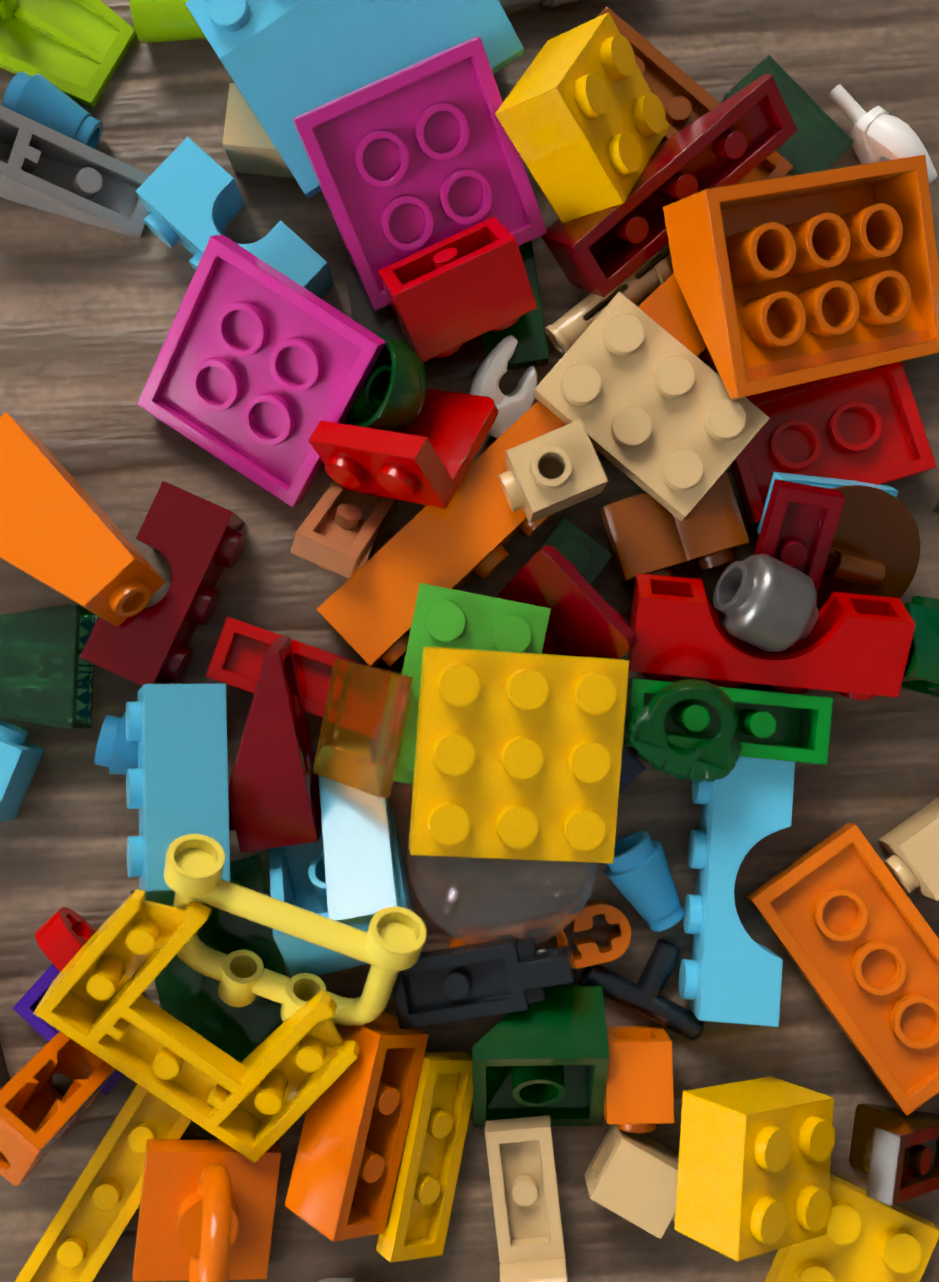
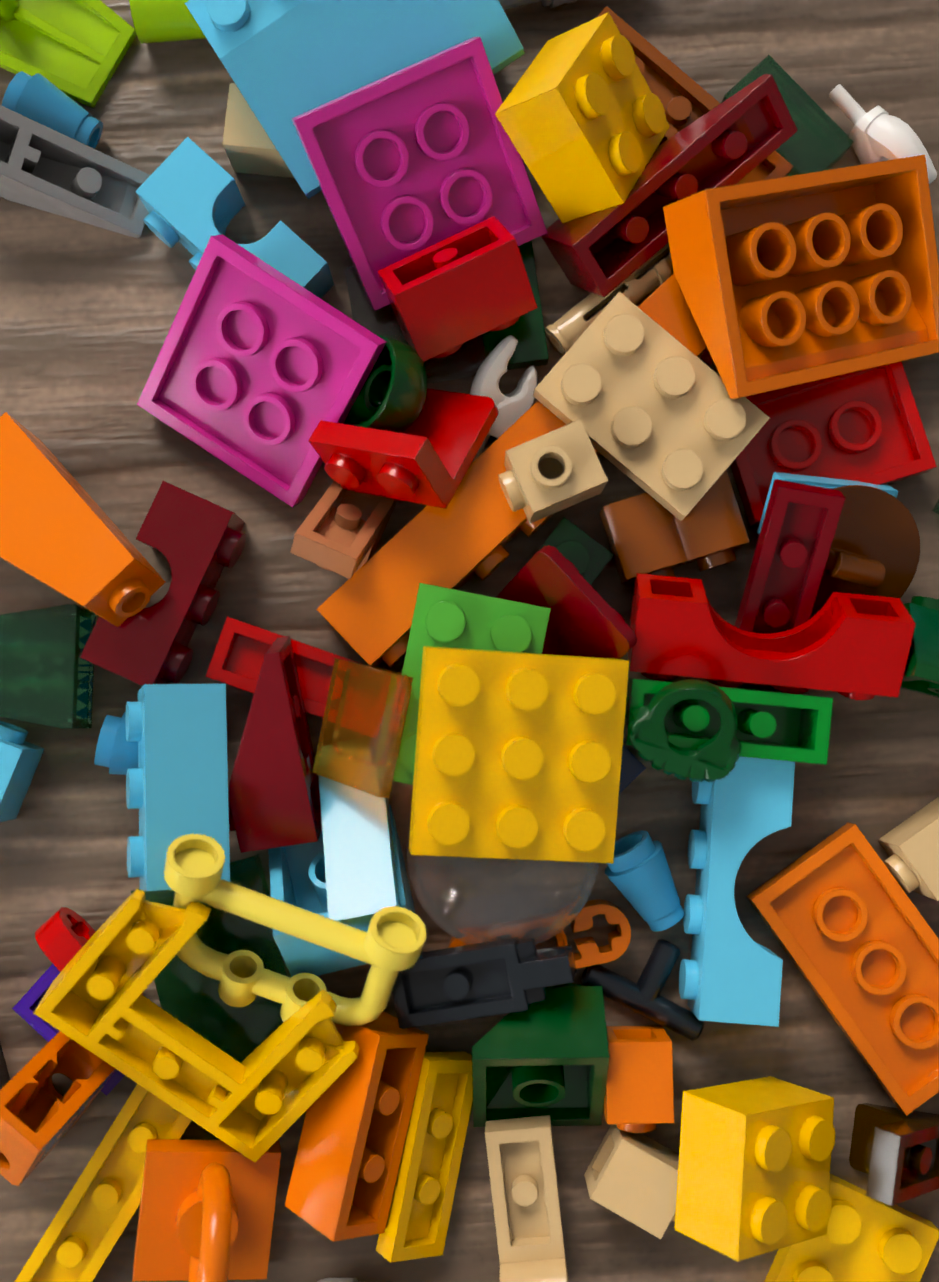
(766, 603): flat silver head -> none

